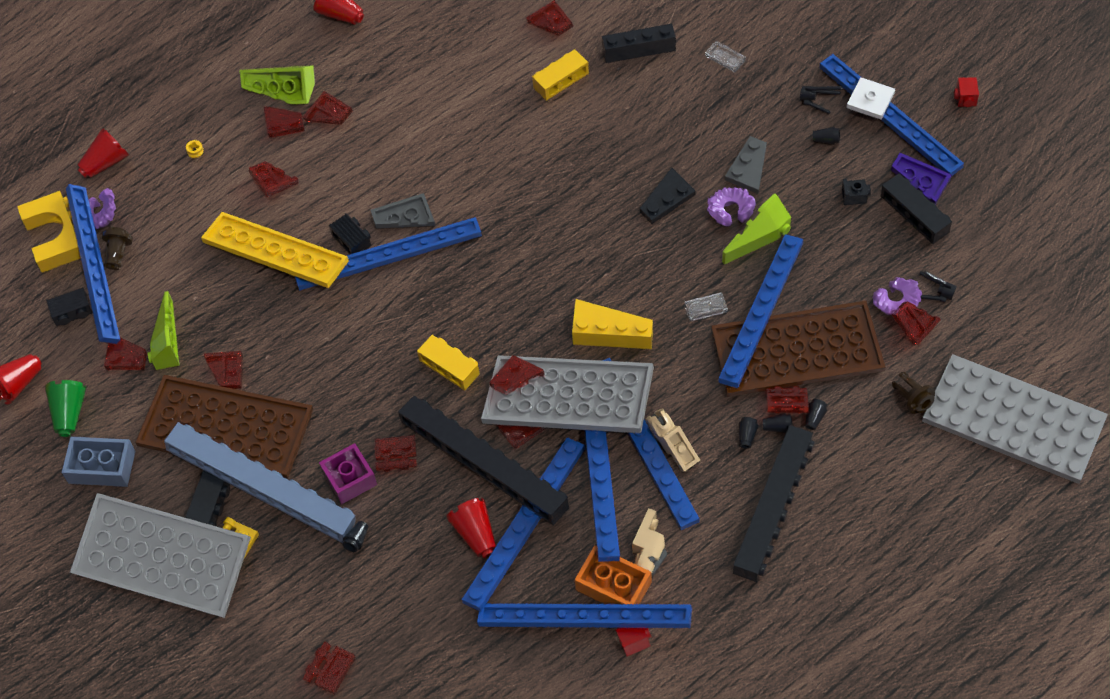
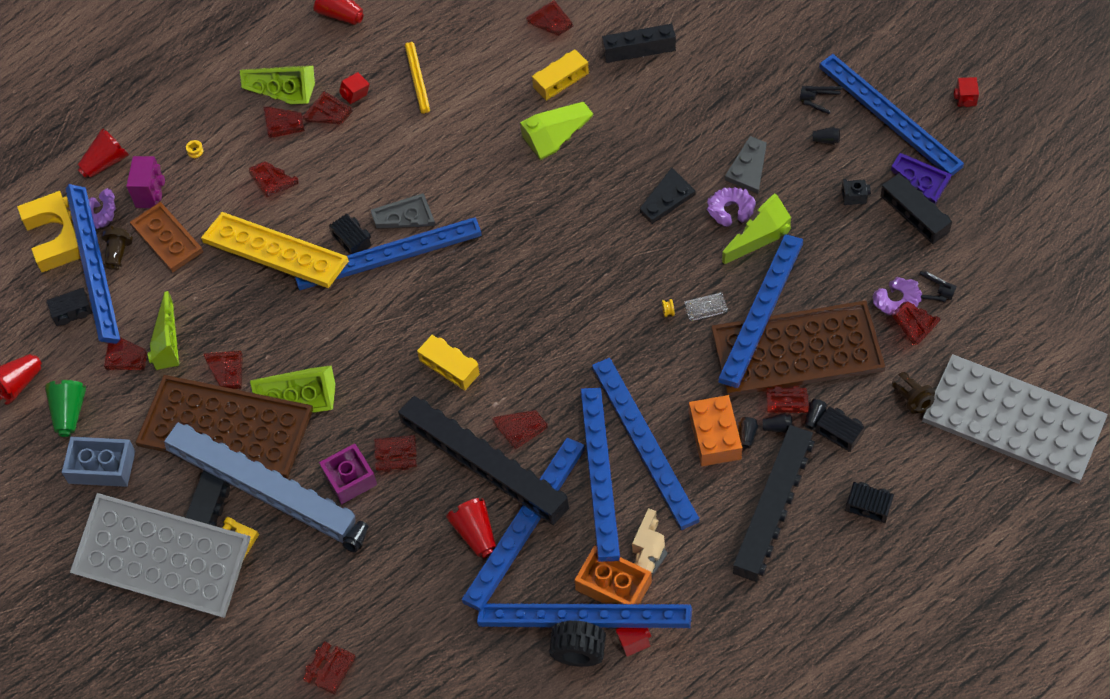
(145, 181): none -> magenta brick
(166, 237): none -> dark orange plate
(305, 386): none -> lime wedge
(354, 88): none -> red brick
(417, 78): none -> yellow axle
(514, 375): clear red wing -> none
(550, 129): none -> lime wedge
(574, 396): light grey plate -> none
(577, 643): none -> black tyre
(609, 327): yellow wedge -> none
(668, 308): none -> yellow bush
(672, 439): tan plate -> none
(715, 430): none -> orange brick
(725, 56): clear plate -> none
(840, 428): none -> black brick
(869, 502): none -> black brick
(870, 98): white plate -> none

